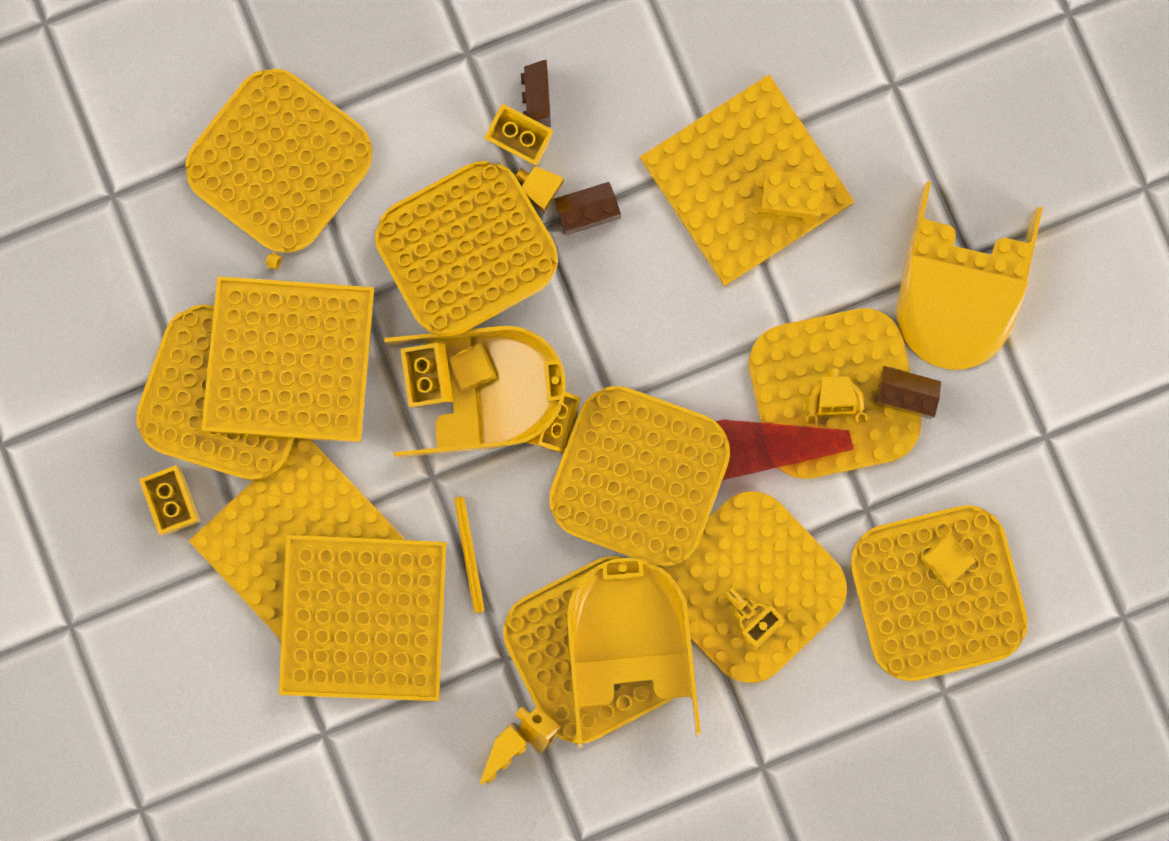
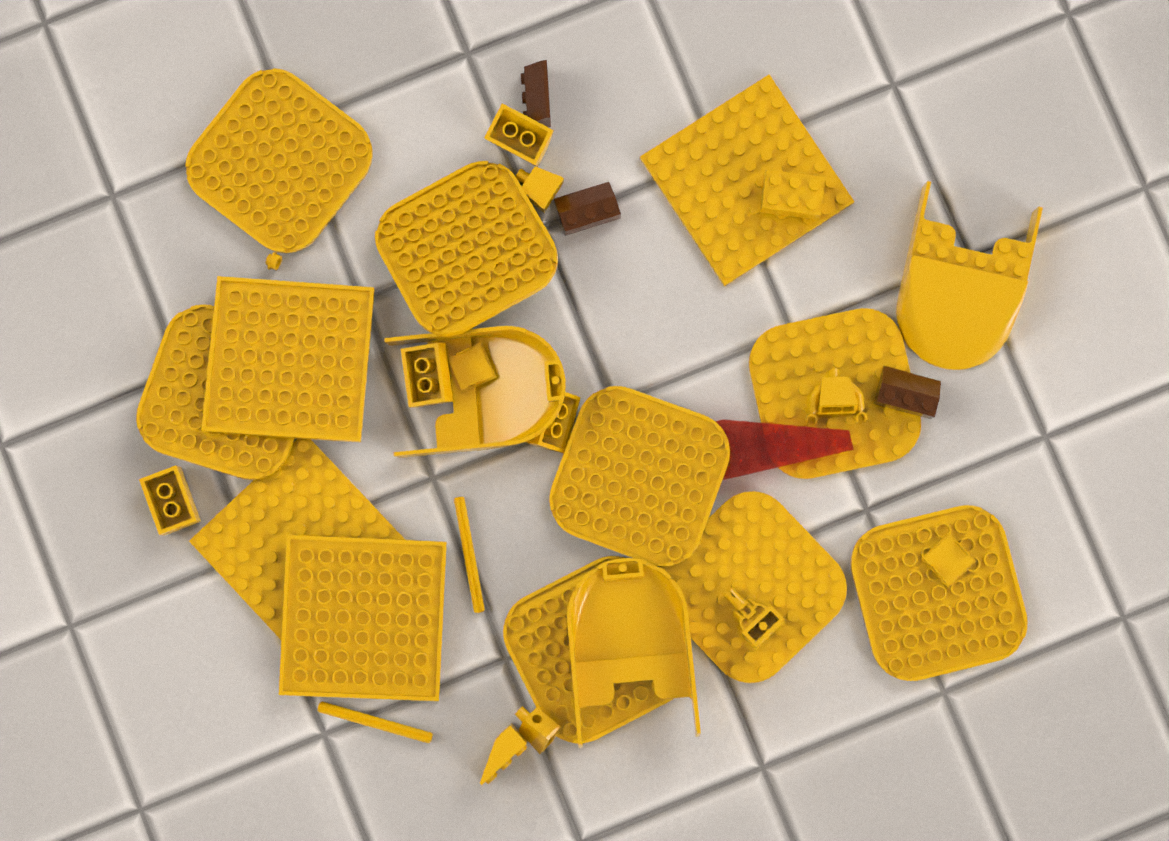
(375, 722): none -> yellow axle

